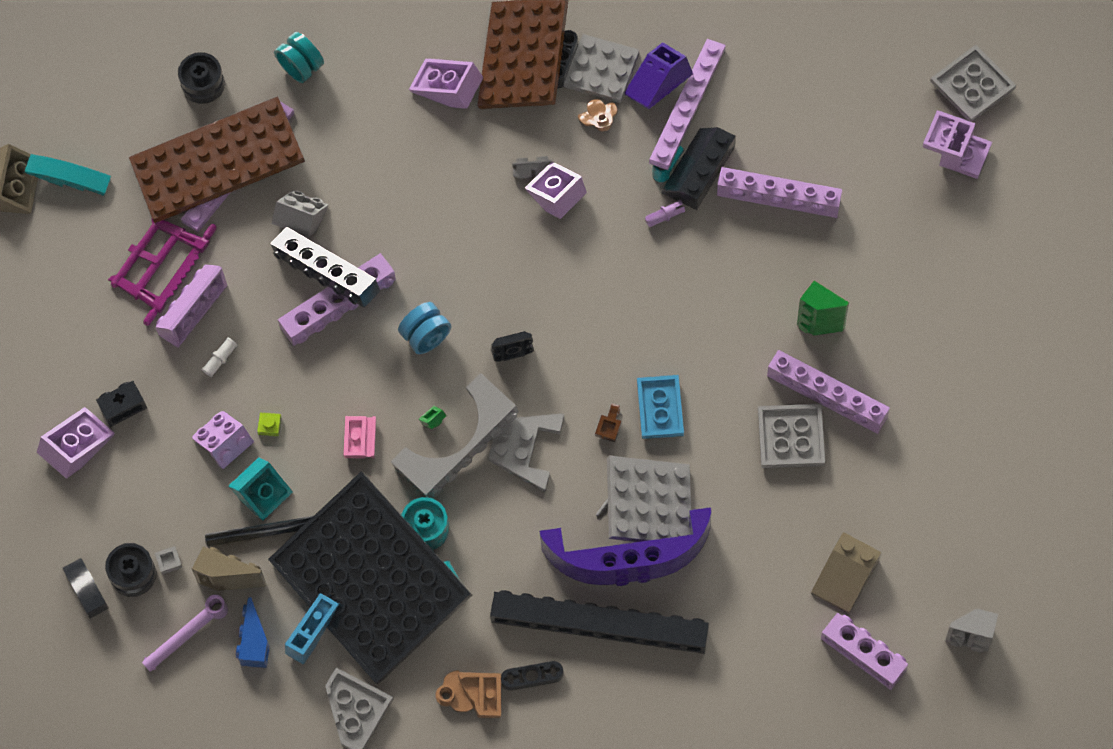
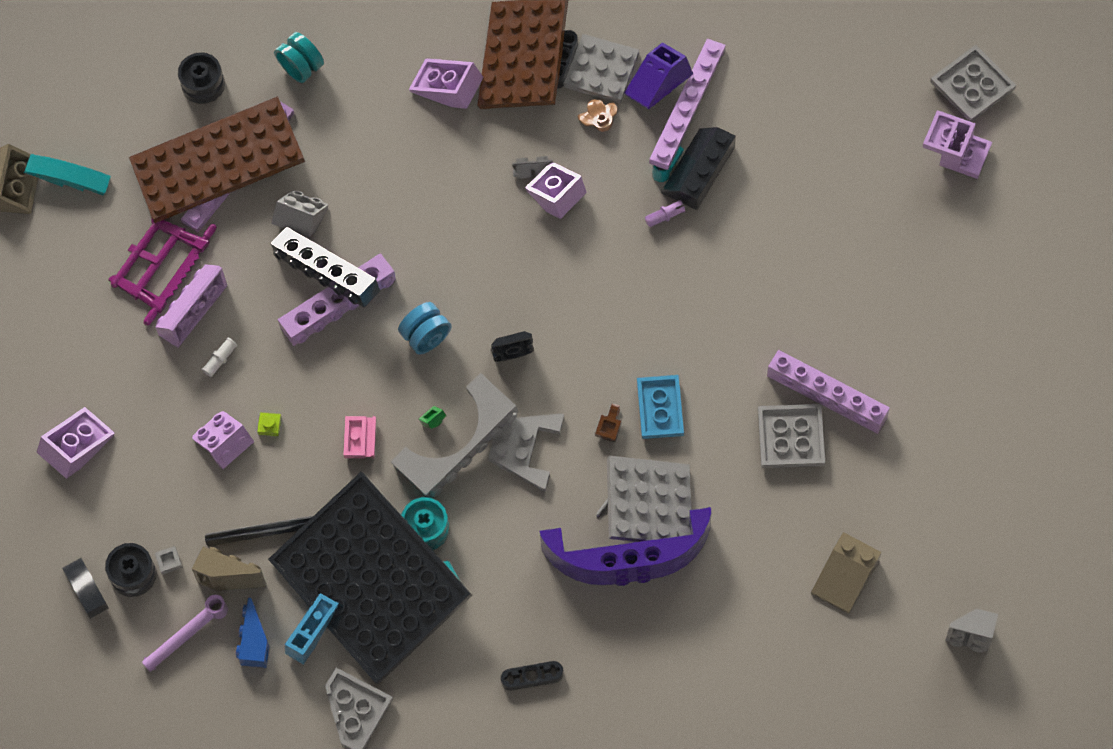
(115, 412): black brick -> none
(260, 488): teal slope -> none
(458, 698): medium nougat plate -> none
(483, 692): medium nougat wing -> none
(599, 622): black brick -> none
(779, 192): lavender brick -> none
(821, 311): green slope -> none
(887, 675): lavender brick -> none

